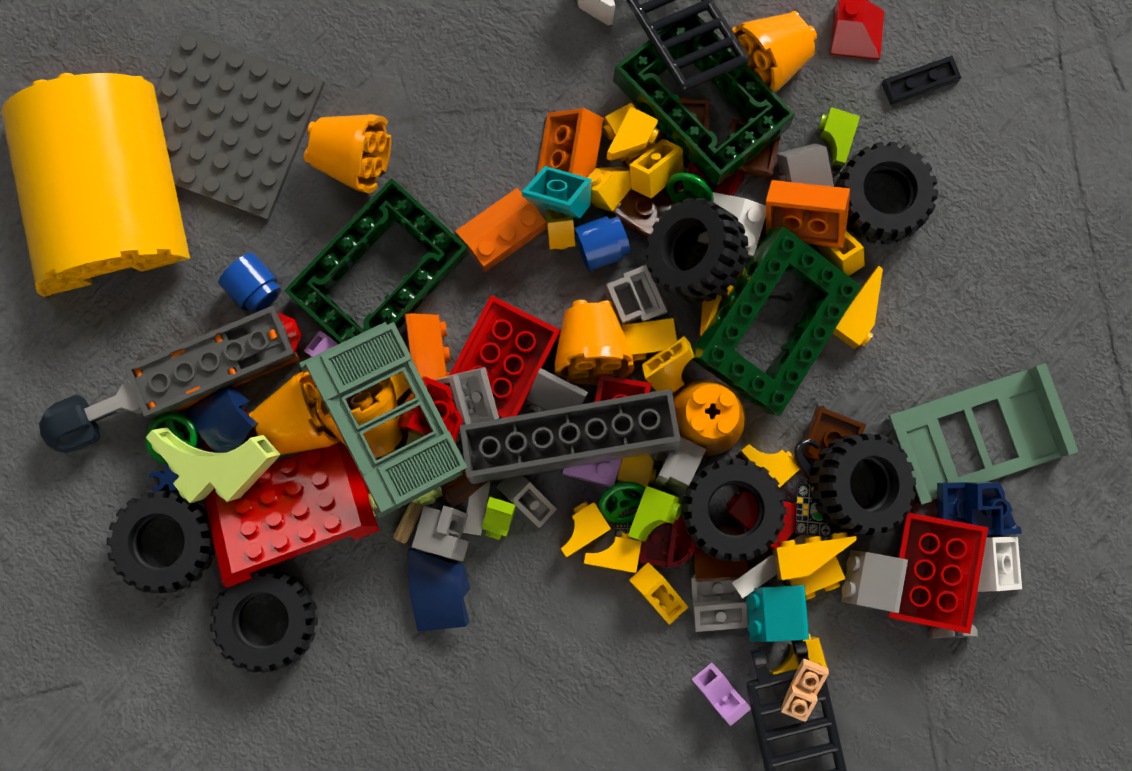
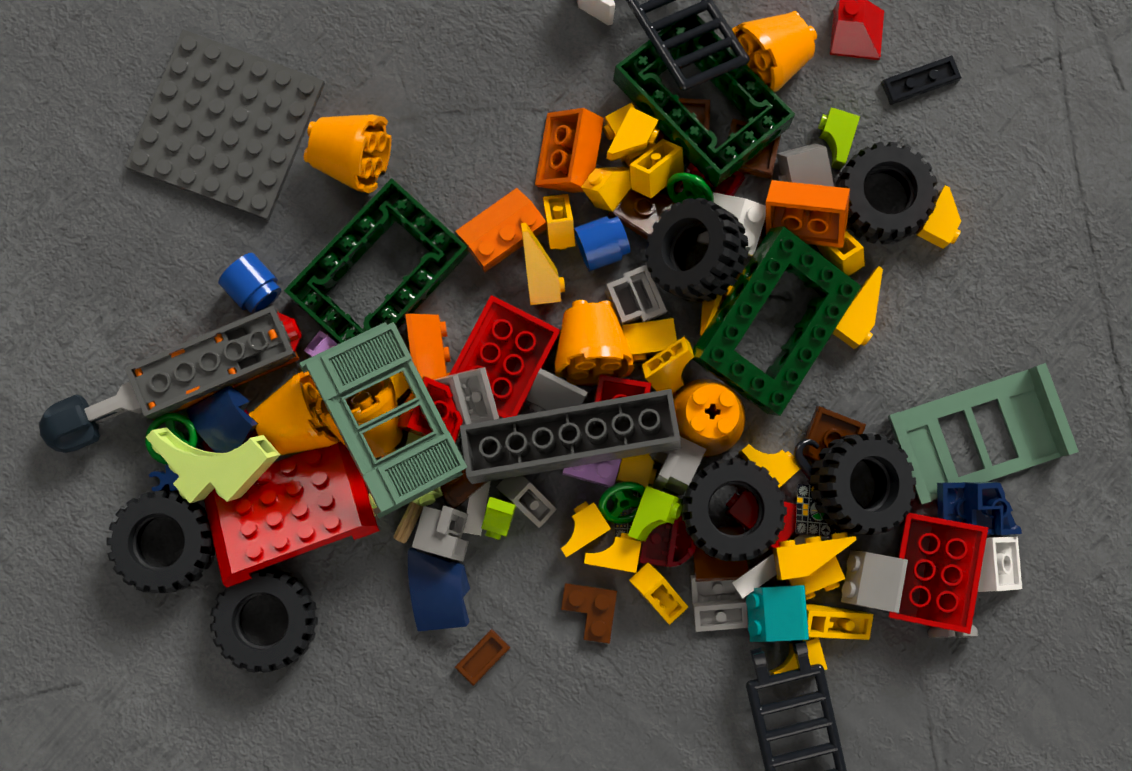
(92, 178): yellow cylinder -> none
(482, 657): none -> reddish brown tile
(542, 274): none -> yellow slope
(559, 192): teal slope -> none
(598, 605): none -> reddish brown plate
(721, 694): lavender brick -> none
(804, 689): light nougat slope -> none
(838, 622): none -> yellow slope
(944, 221): none -> yellow slope

